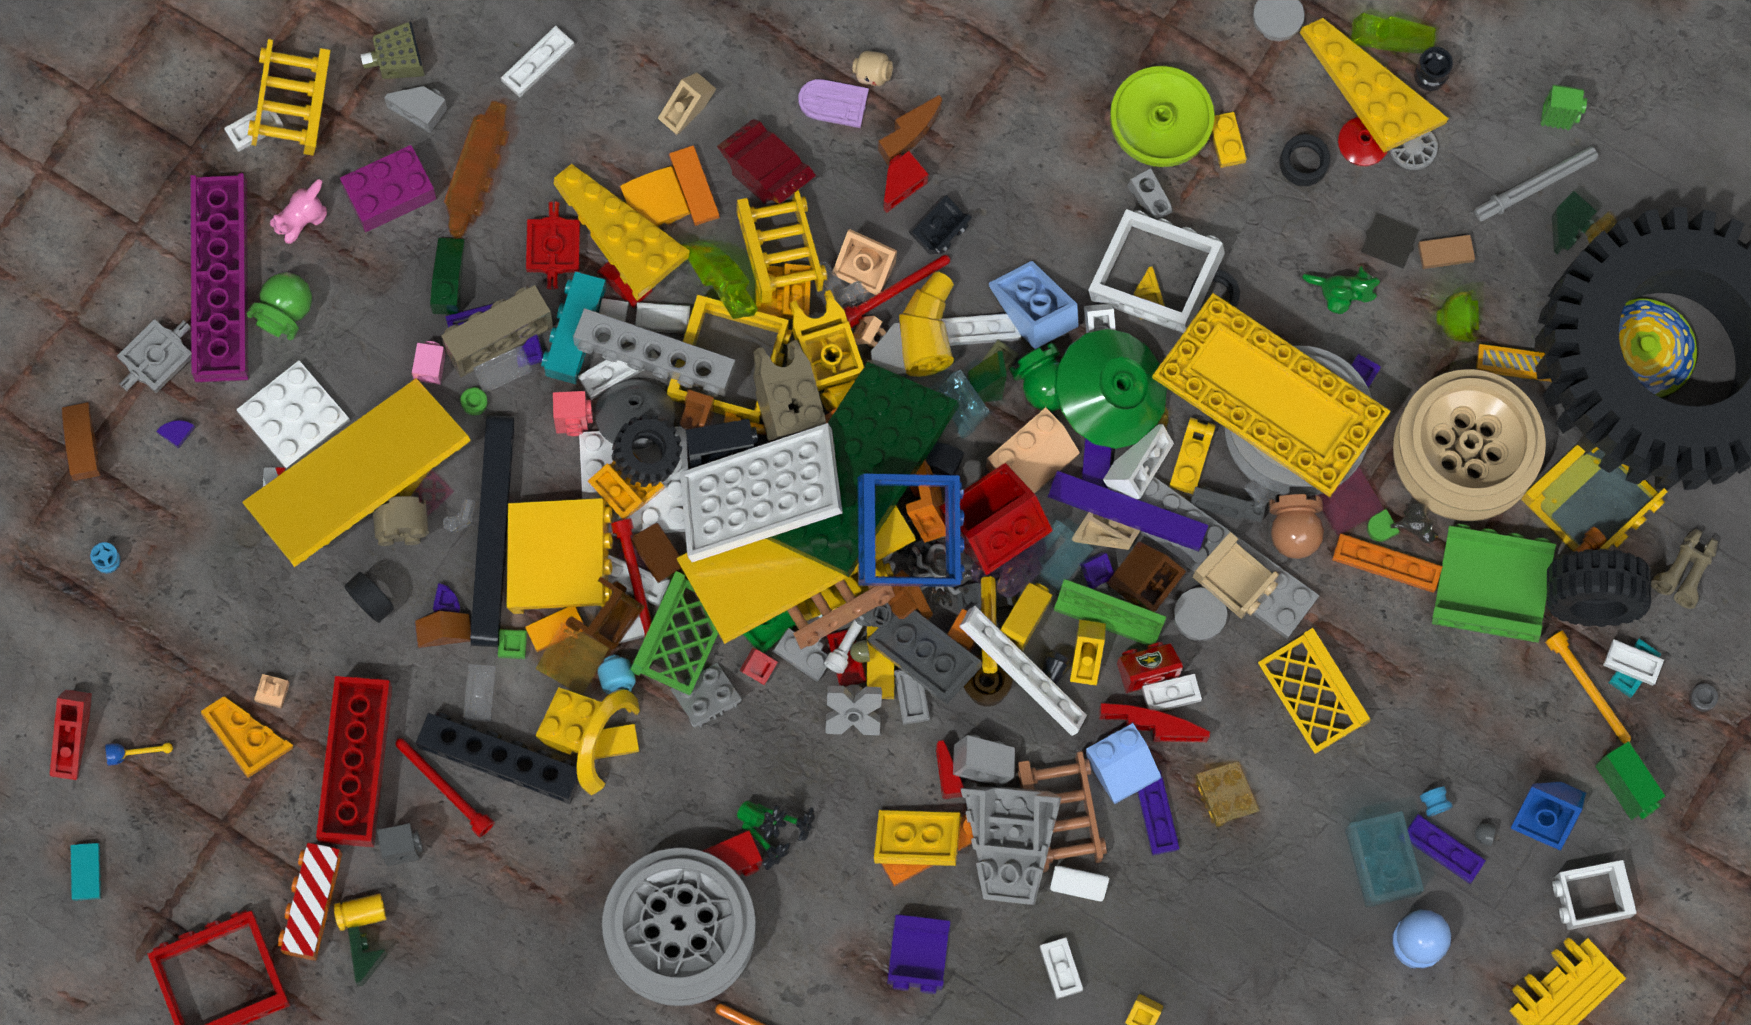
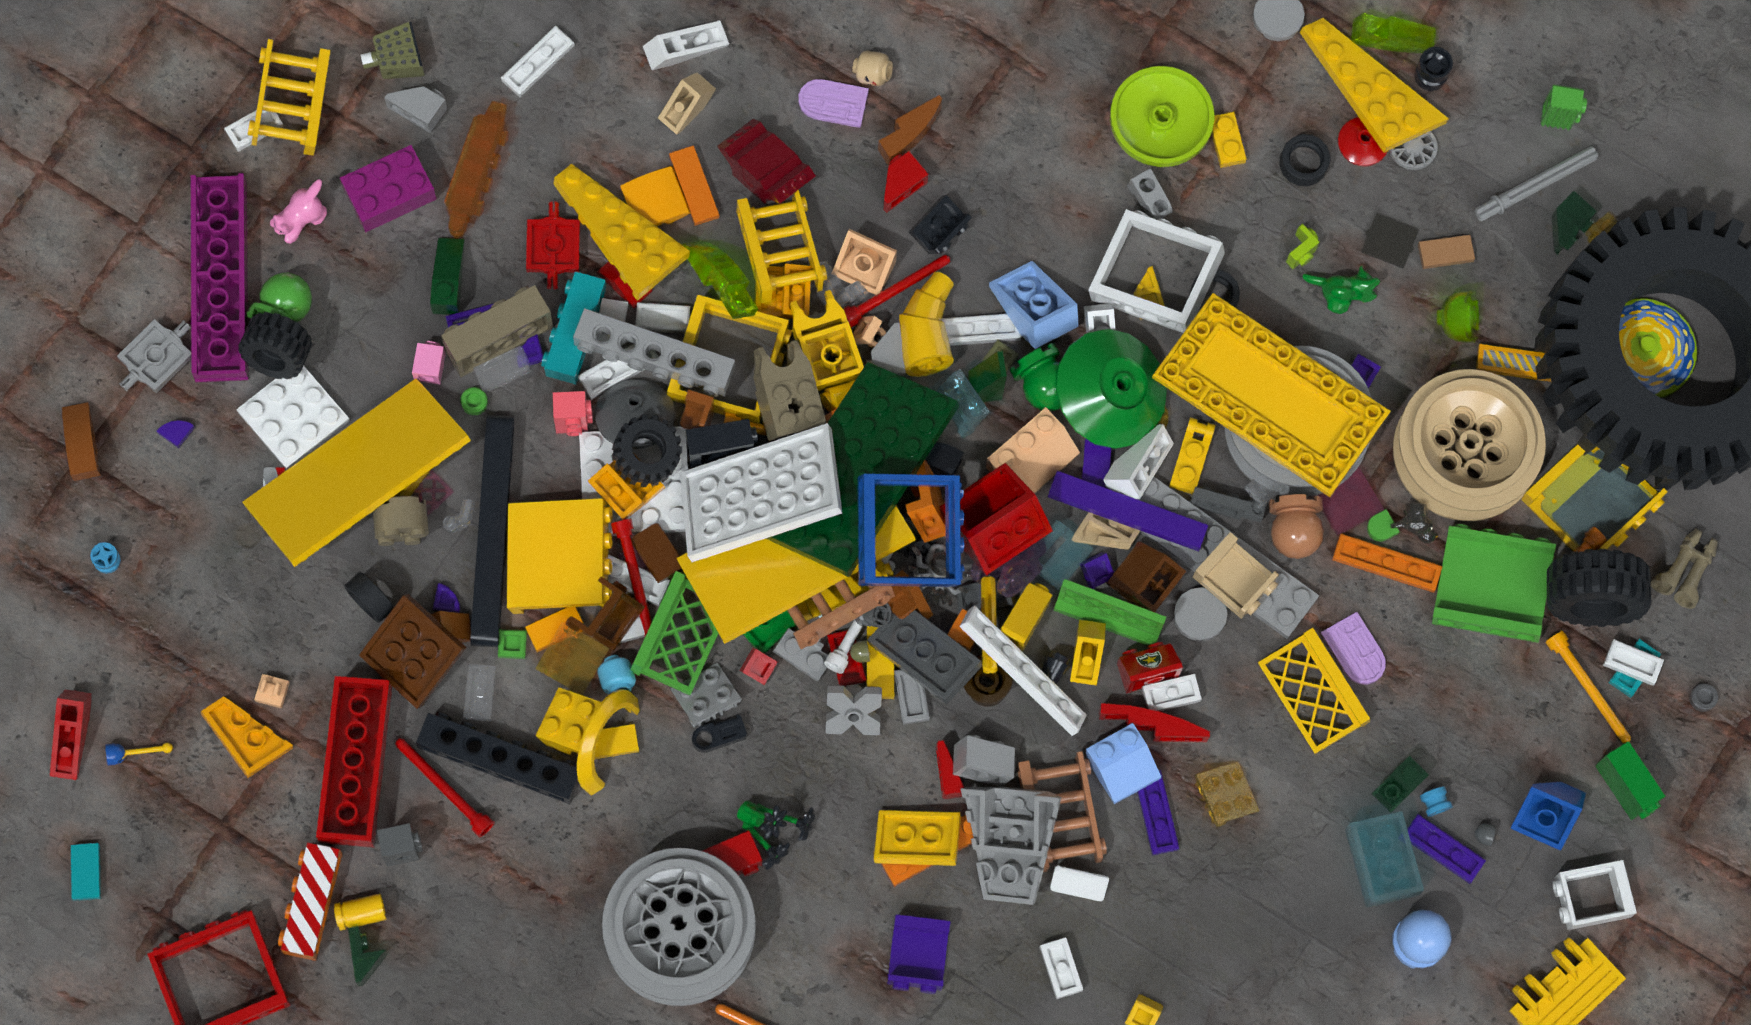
(275, 345): none -> black tyre
(412, 651): none -> reddish brown plate
(684, 44): none -> white slope
(722, 734): none -> black piece
(1303, 253): none -> lime bracket
(1355, 650): none -> lavender window
(1400, 784): none -> clear green slope

